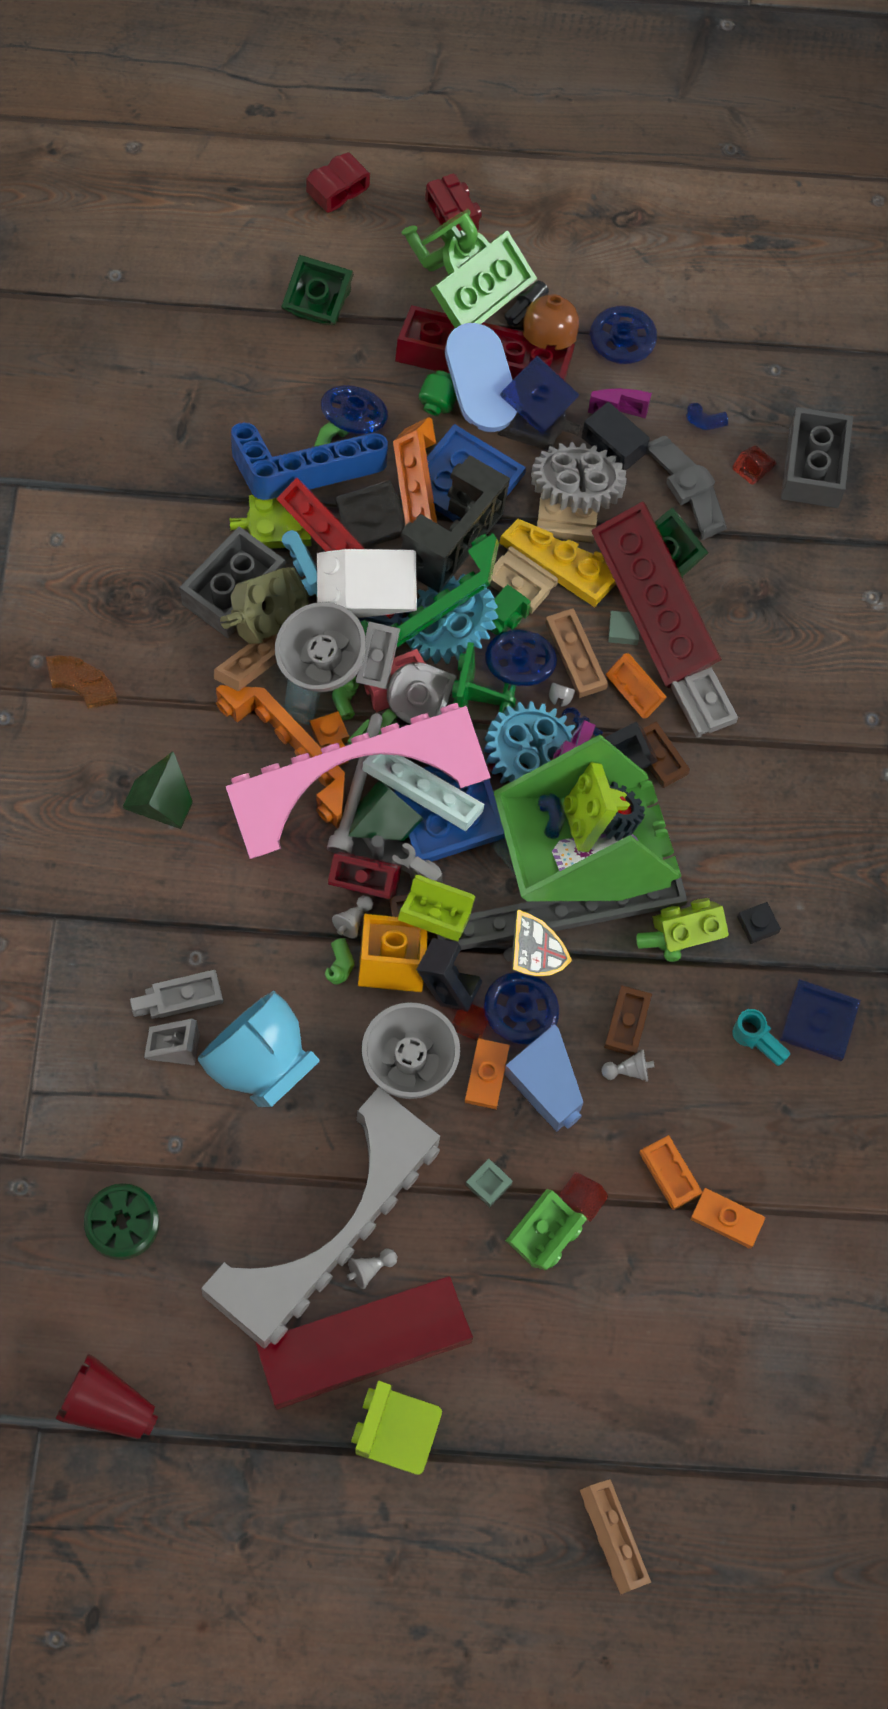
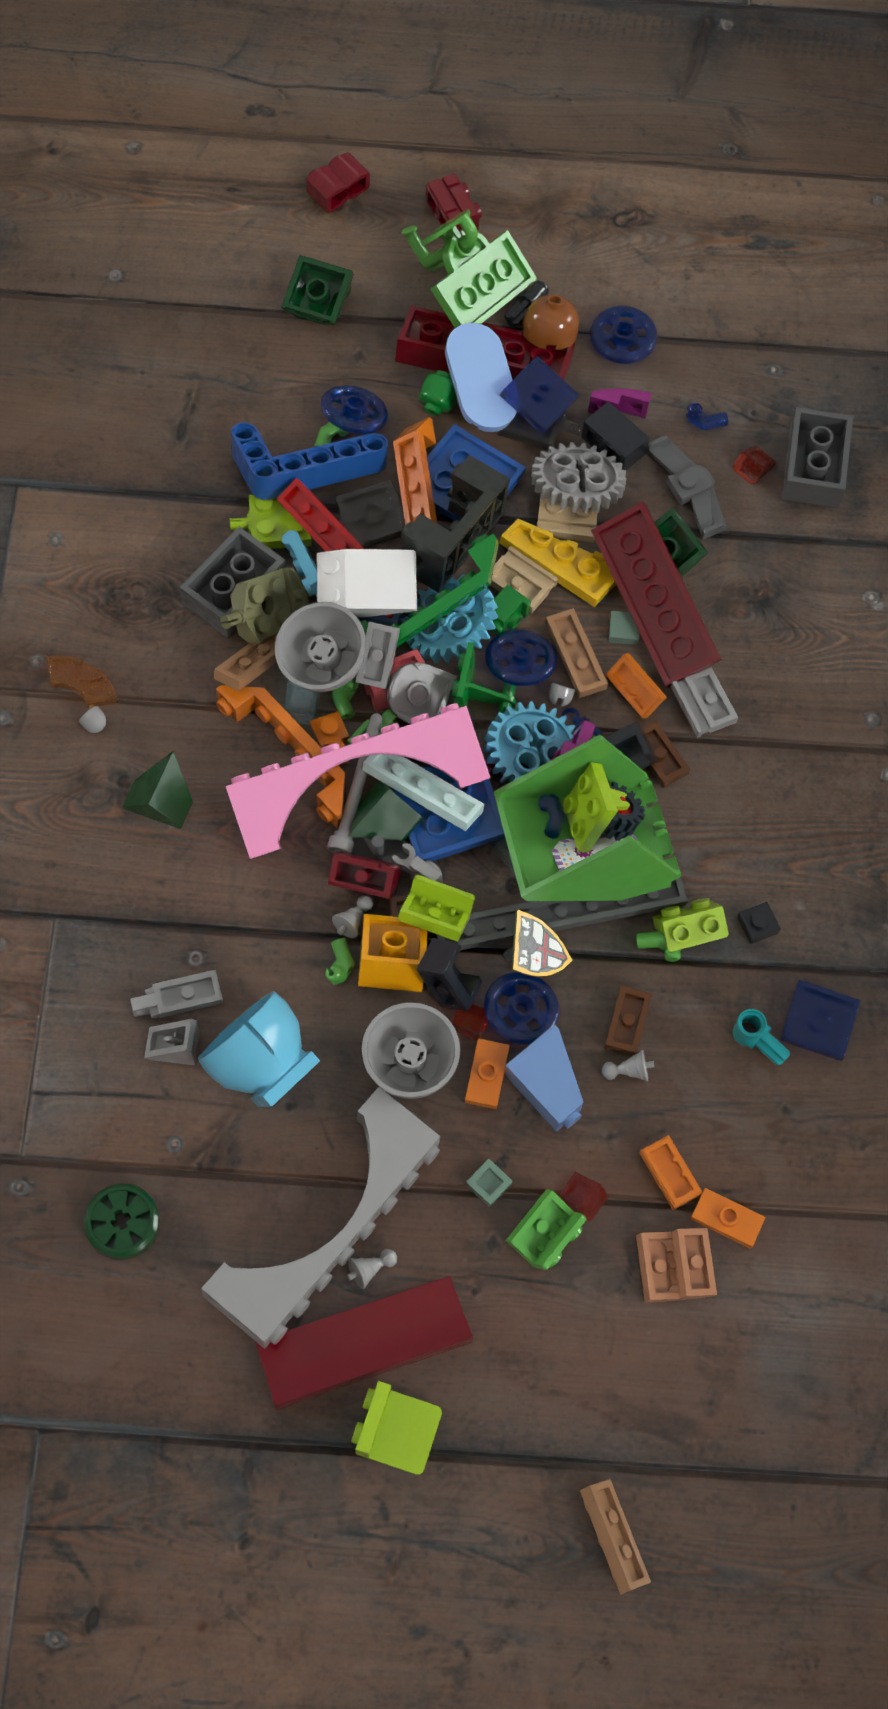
(93, 720): none -> light grey hinge
(106, 1403): dark red cone -> none
(676, 1265): none -> nougat slope

